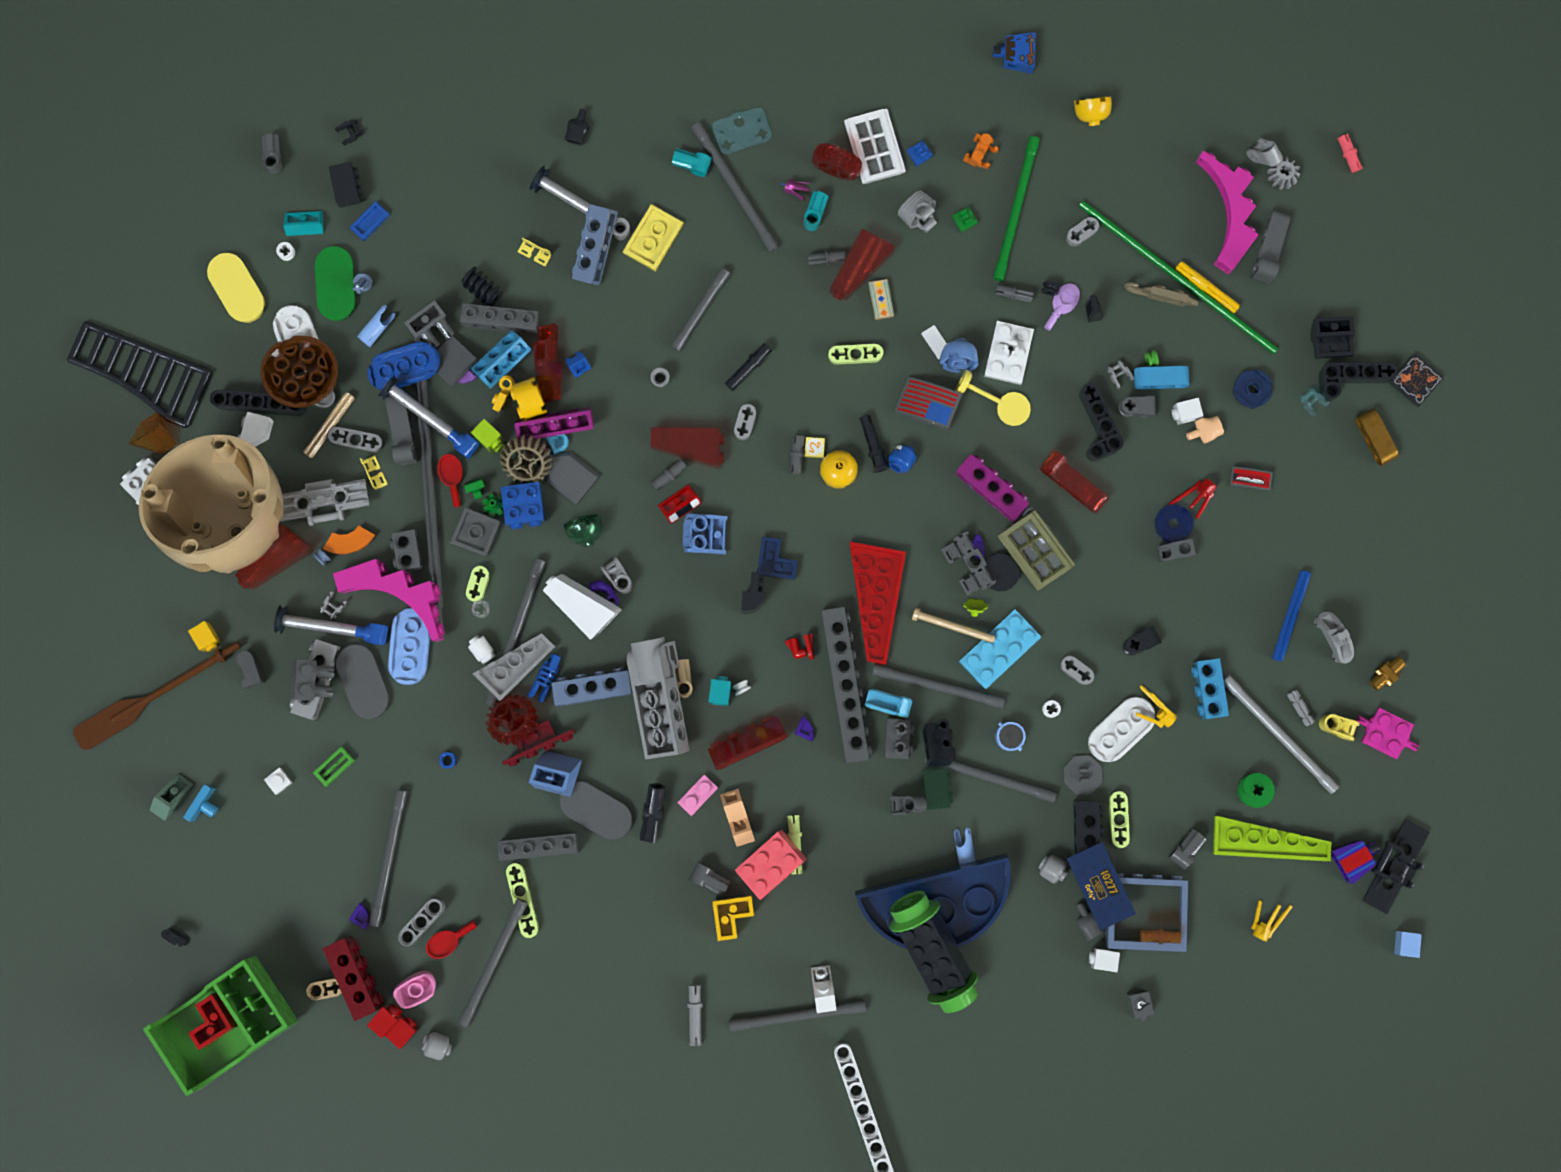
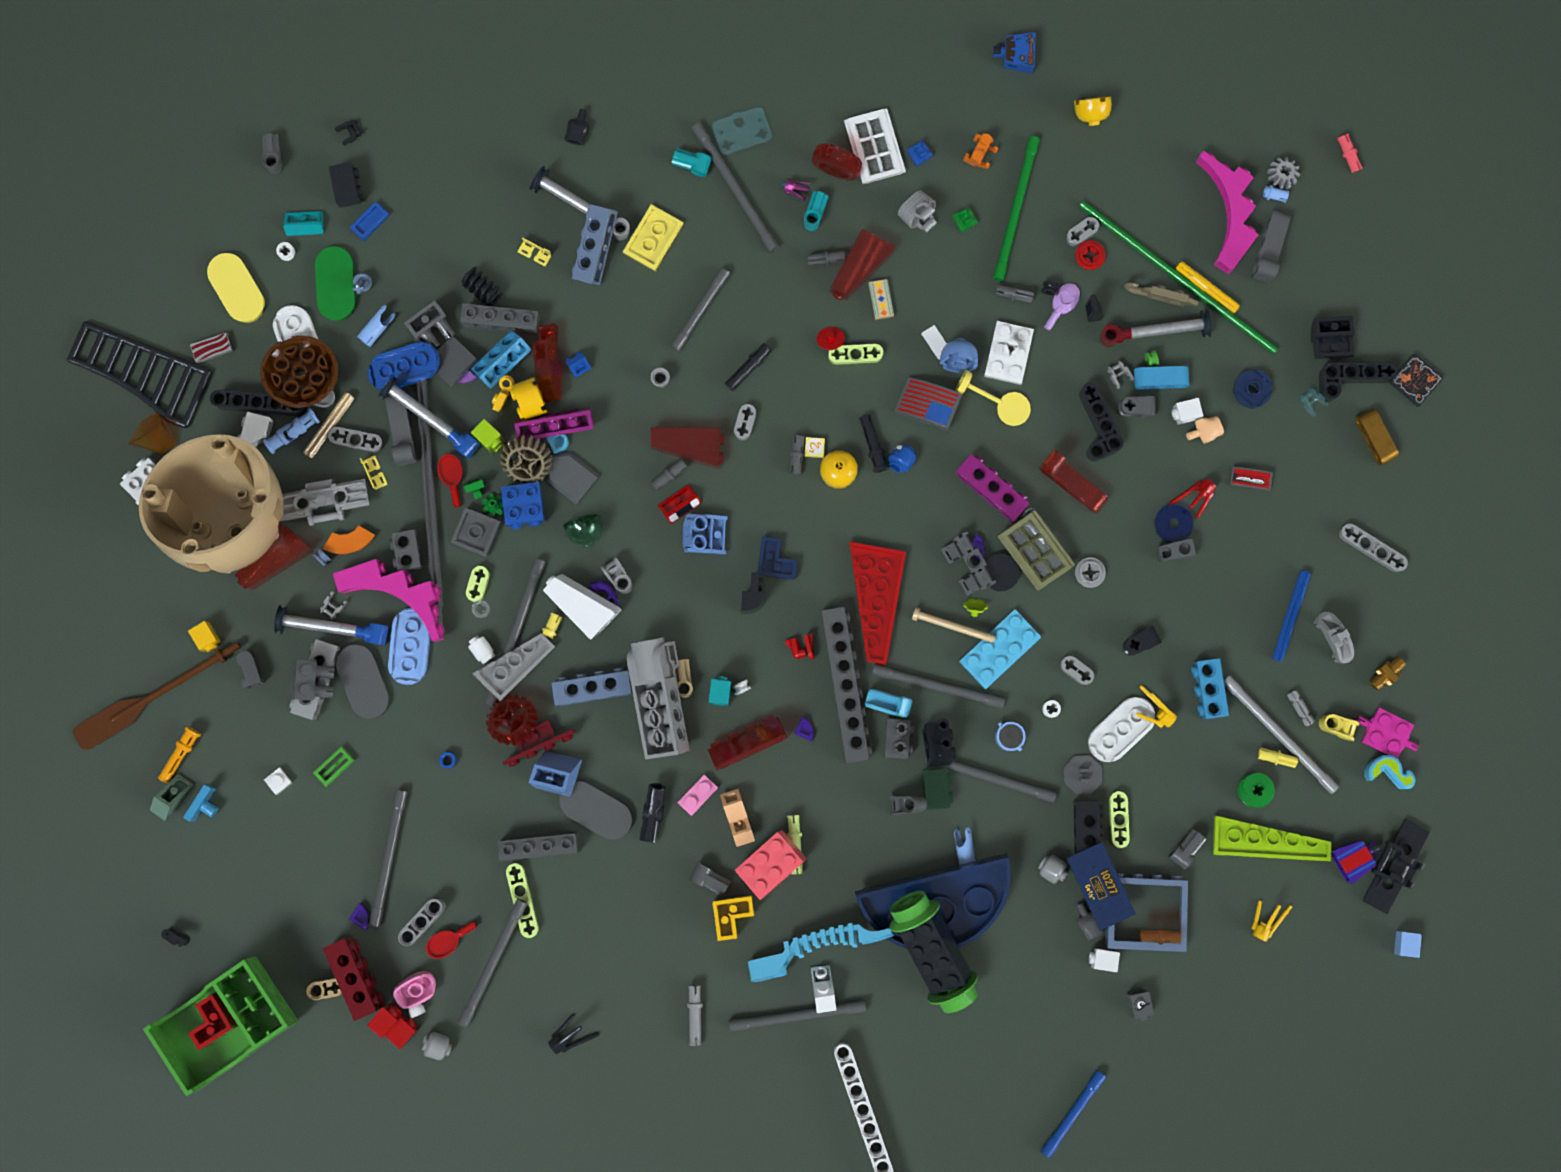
(183, 746): none -> light orange pin
(211, 348): none -> tile
(293, 430): none -> light blue piece
(416, 1010): none -> white hinge
(545, 677): blue hinge -> none
(551, 626): none -> light yellow pin
(559, 1042): none -> black plant
(775, 965): none -> medium azure piece
(830, 338): none -> red piece
(1054, 1141): none -> blue piece
(1094, 248): none -> red gear
(1095, 565): none -> light grey gear
(1120, 334): none -> piece
(1265, 153): light grey piece -> none
(1276, 194): none -> light blue pin
(1277, 757): none -> light yellow axle
(1374, 545): none -> light grey beam
(1392, 768): none -> medium azure animal

